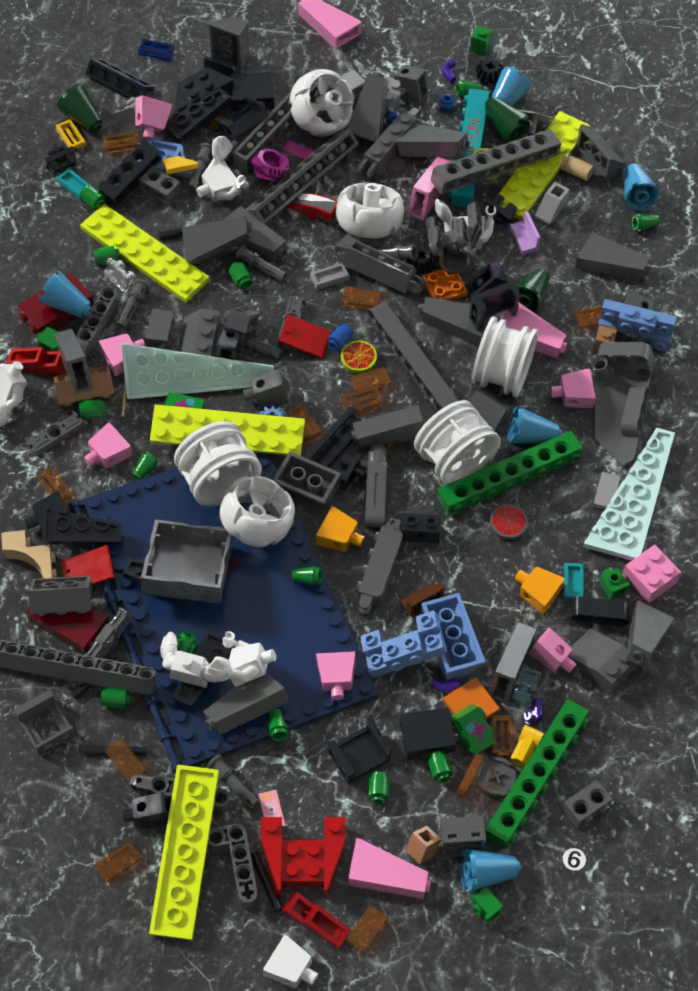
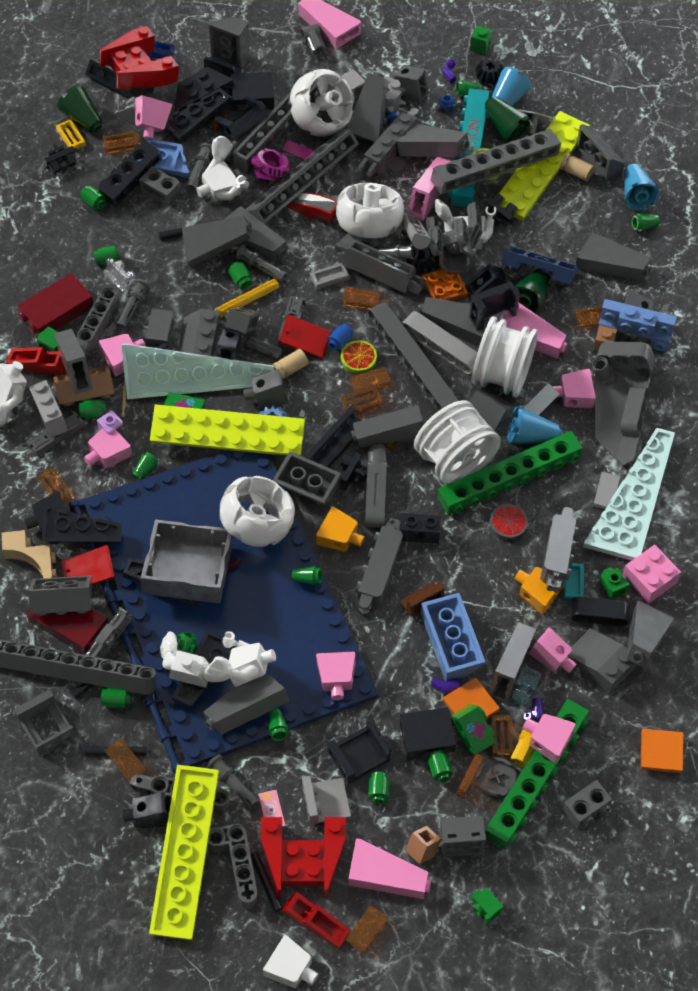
(48, 408): none -> light grey brick
(64, 296): dark azure cone -> none
(72, 182): teal tile -> none
(109, 422): none -> lavender bracket
(117, 862): clear orange tile -> none
(133, 66): none -> red wedge
(145, 253): neon yellow plate -> none
(178, 164): yellow tile -> none
(214, 460): white wheel -> none
(249, 296): none -> yellow axle
(291, 363): none -> tan piece
(310, 429): clear orange tile -> none
(312, 35): none -> dark grey piece
(325, 799): none -> light grey bracket
(405, 649): medium blue bracket -> none
(415, 231): none -> light grey brick
(440, 342): none -> light grey beam
(486, 869): dark azure cone -> none
(516, 257): none -> dark blue piece
(526, 235): lavender panel -> none
(542, 400): none -> white sticker
(549, 735): none -> bright pink torso
(552, 203): light grey slope -> none
(558, 550): none -> hinge
(574, 859): white sticker -> none
(661, 751): none -> orange tile

